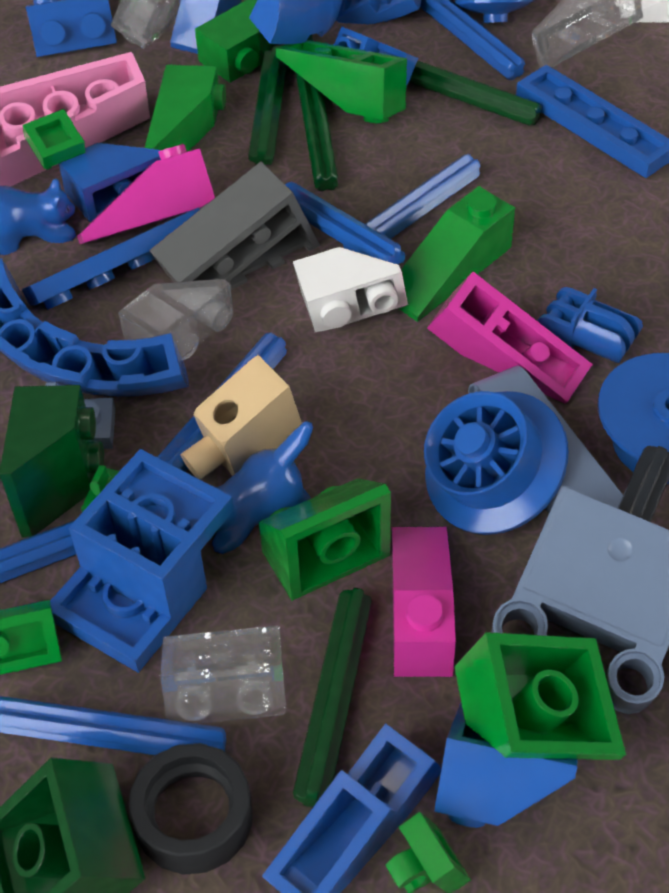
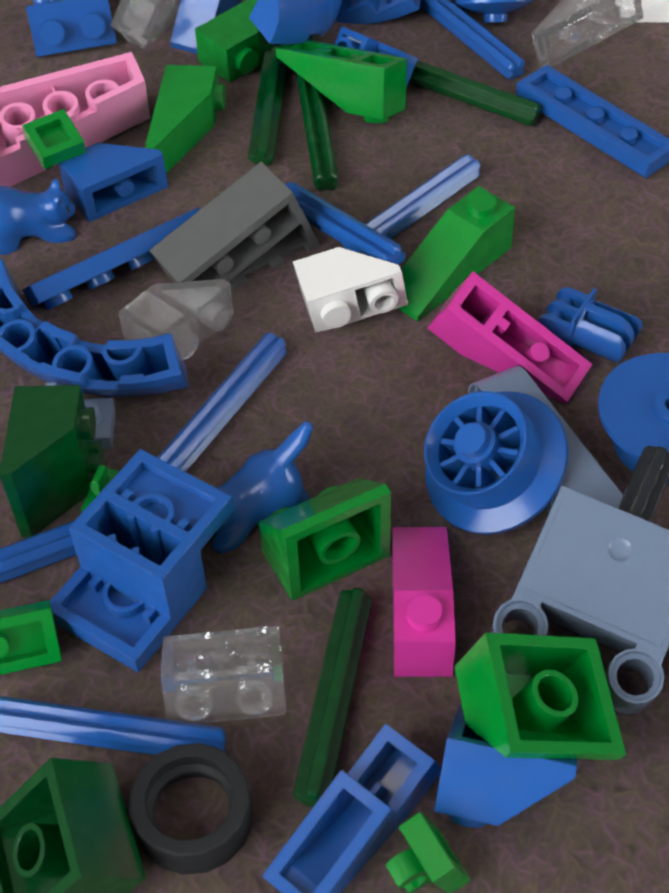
(160, 192): dark pink slope -> none
(242, 418): tan torso -> none

